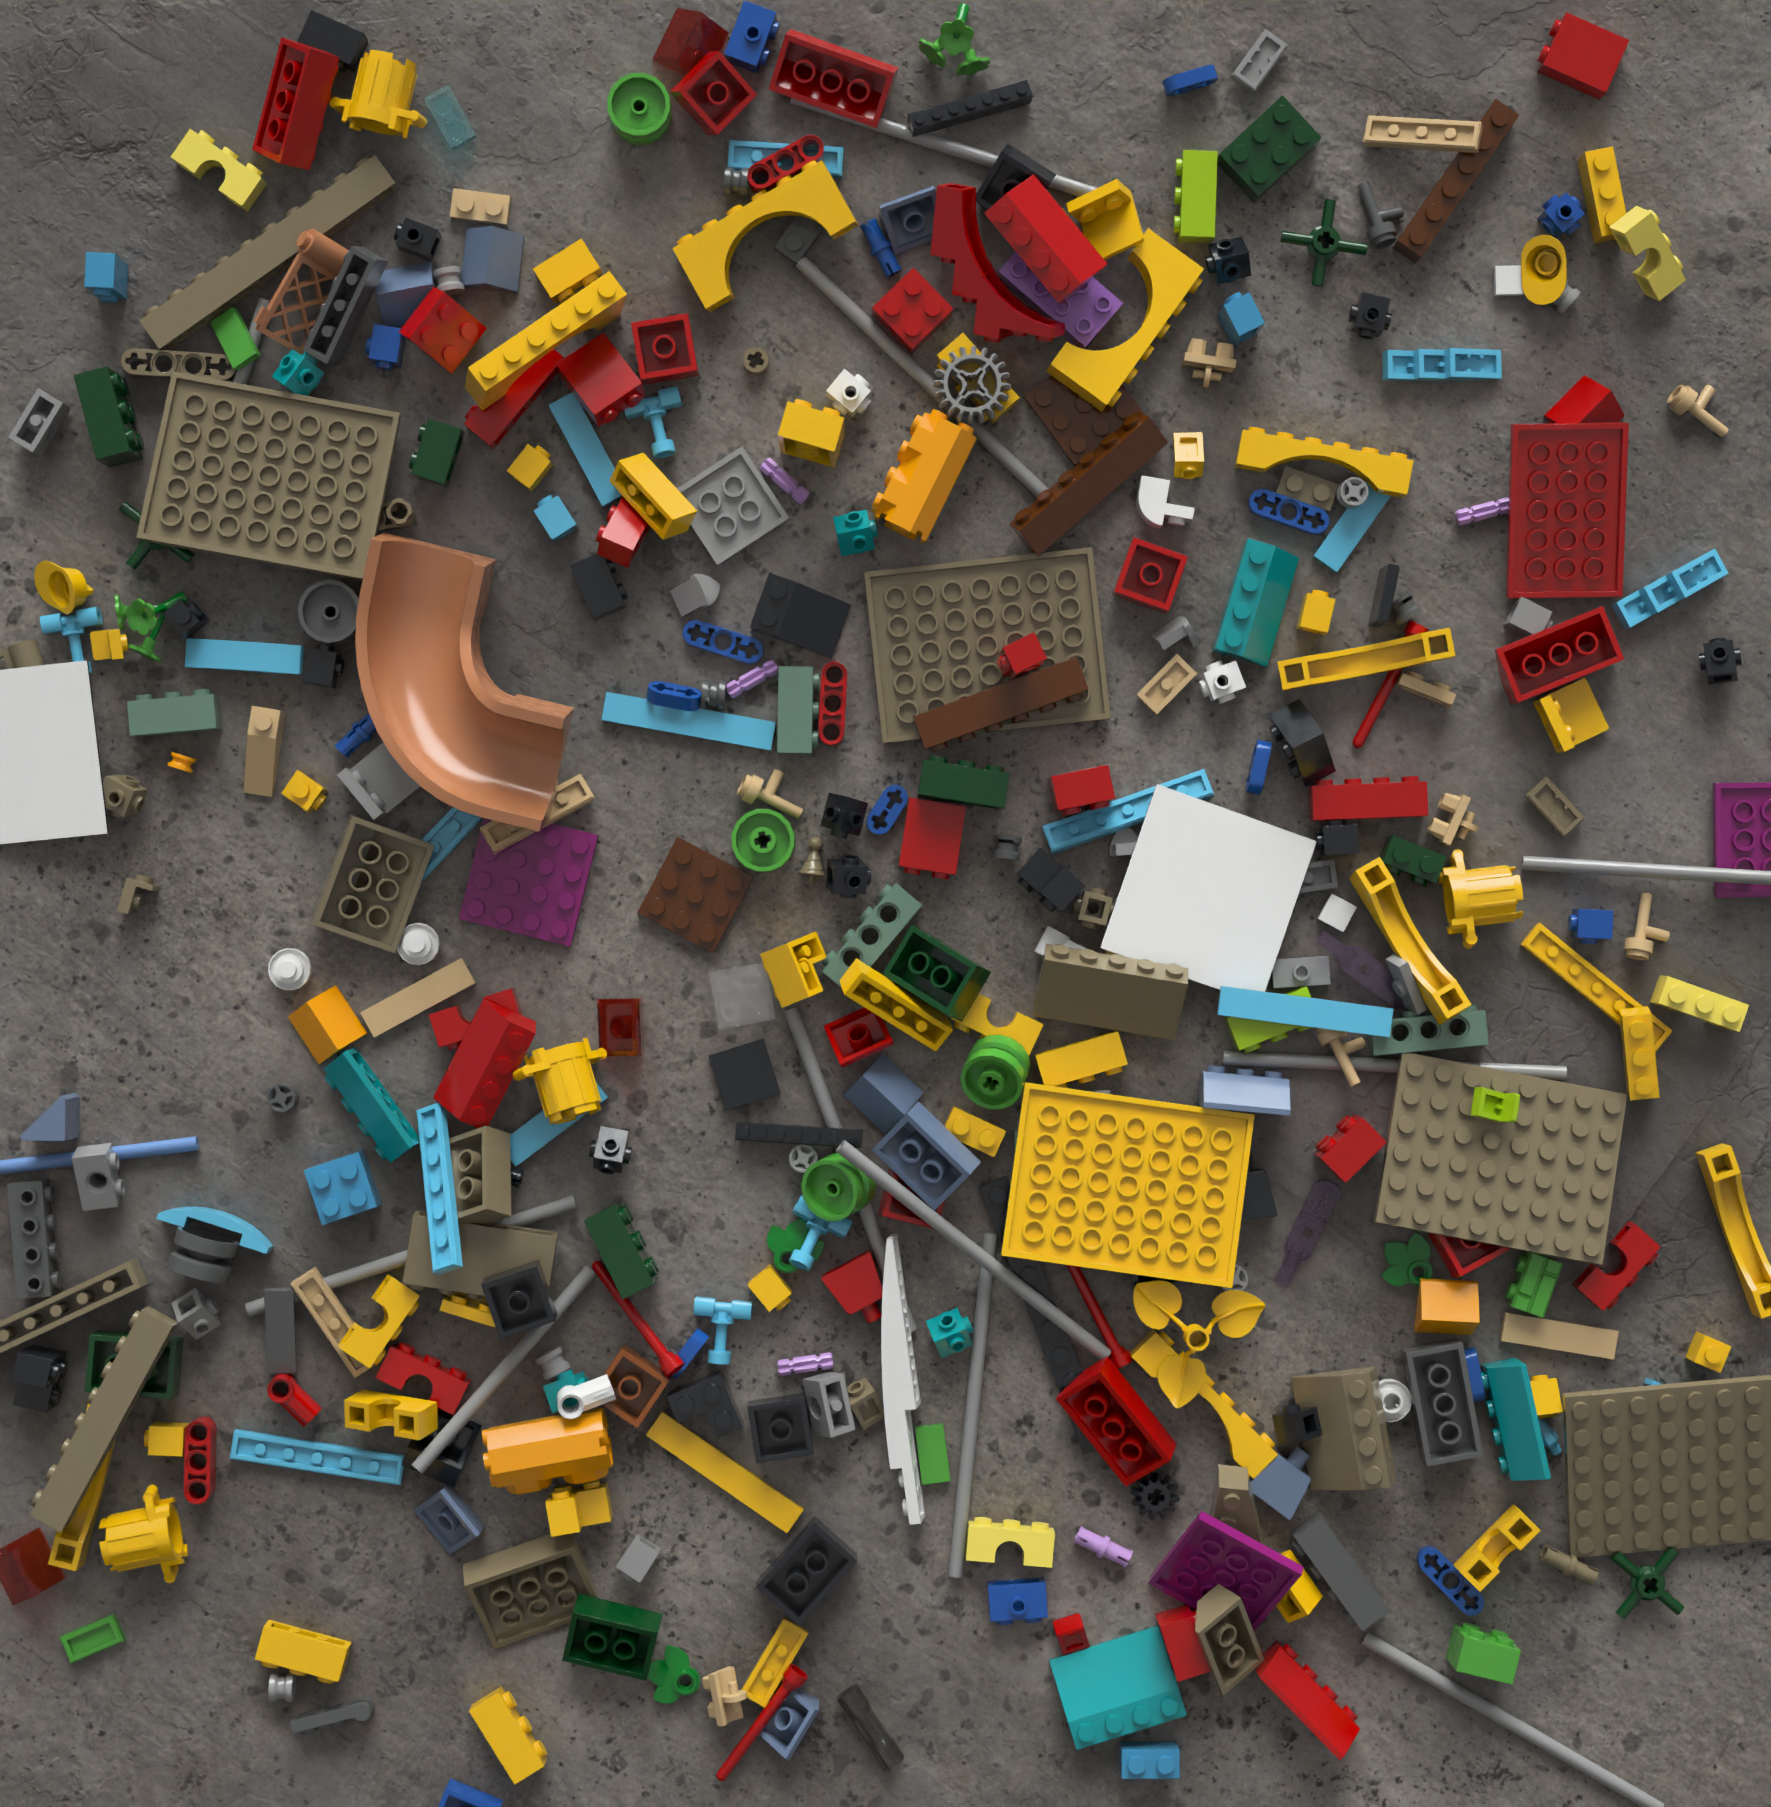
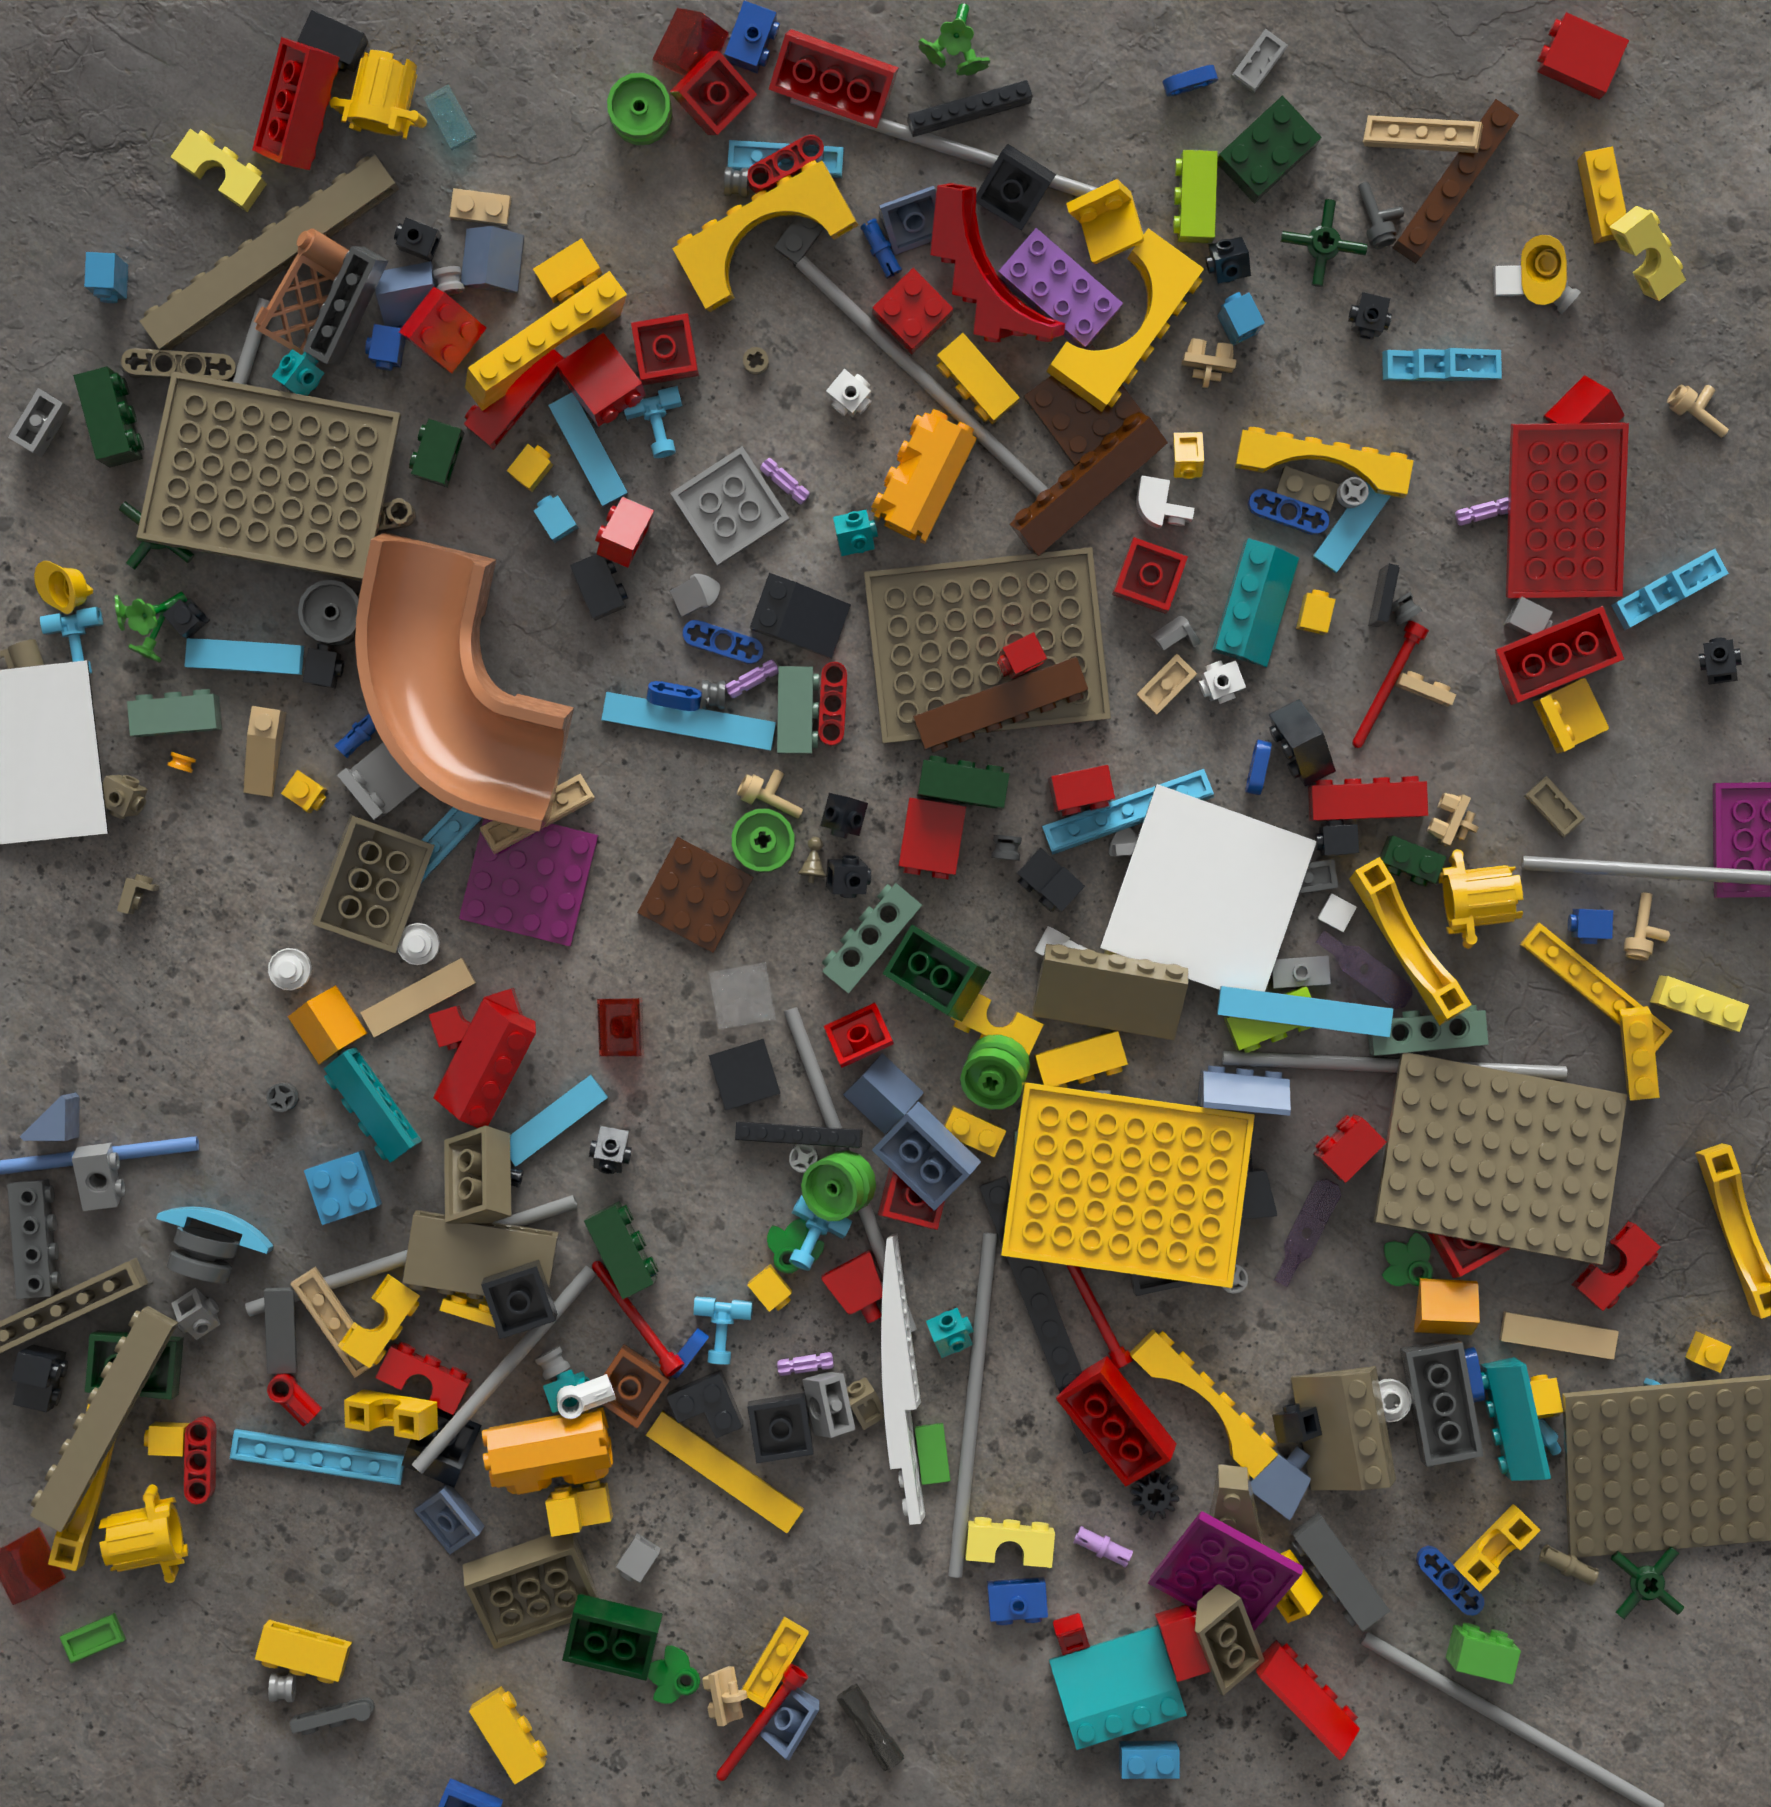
(108, 644): yellow bracket -> none
(235, 338): bright green tile -> none
(439, 1189): medium azure tile -> none
(564, 1080): yellow container -> none
(653, 496): yellow brick -> none
(792, 968): yellow brick -> none
(806, 1570): black brick -> none
(811, 433): yellow brick -> none
(881, 805): blue beam -> none
(895, 1005): yellow brick -> none
(962, 376): light grey gear -> none
(972, 1250): light grey piece -> none
(1046, 239): red slope -> none
(1104, 905): dark tan brick -> none
(1156, 1305): yellow plant -> none
(1333, 1038): tan piece -> none
(1366, 660): yellow arch -> none
(1405, 984): light grey plate -> none
(1495, 1105): lime bracket -> none
(1533, 1283): bright green brick -> none
(1554, 222): blue brick -> none

